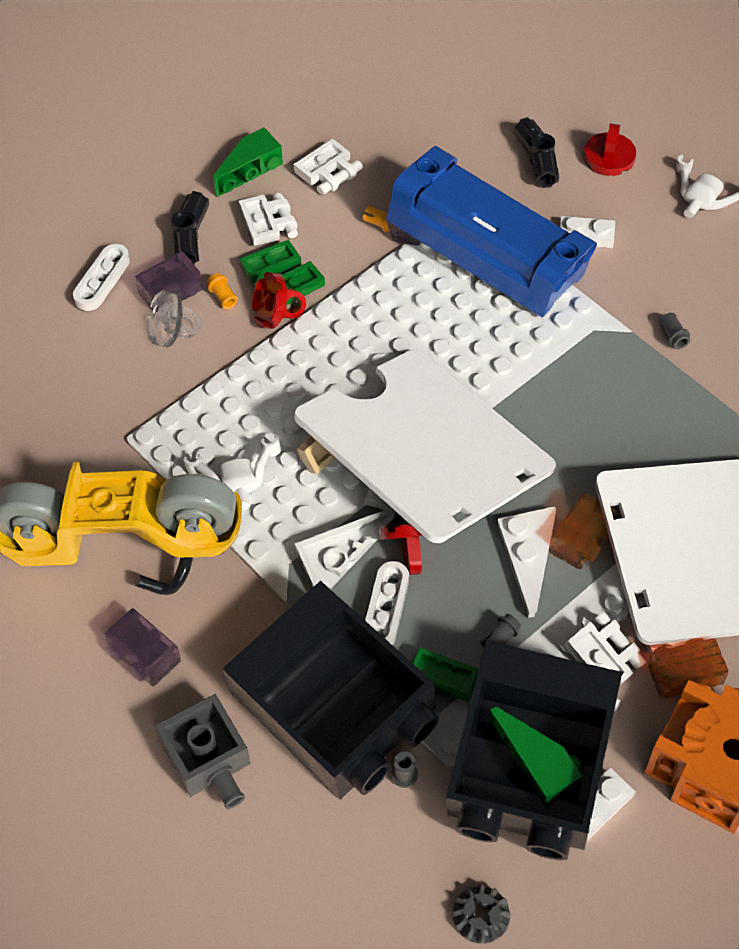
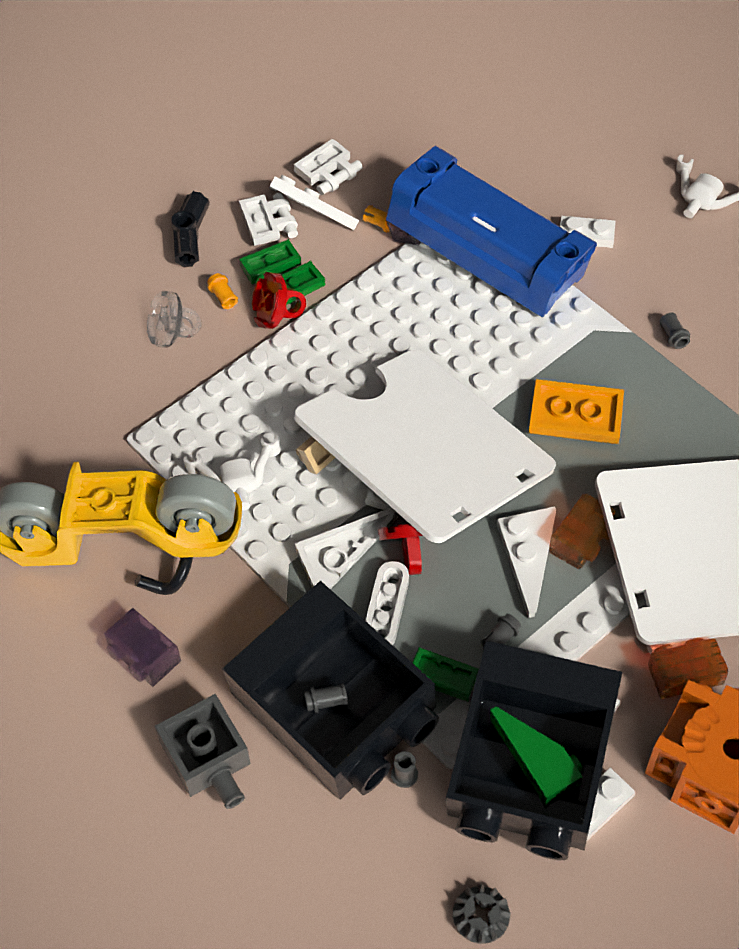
(91, 289): white plate -> none
(172, 275): clear purple brick -> none
(248, 160): green slope -> none
(310, 199): none -> white wing
(325, 697): none -> dark grey pin
(542, 151): black piece -> none
(576, 411): none -> light orange plate
(592, 648): white plate -> none
(610, 152): red tile -> none

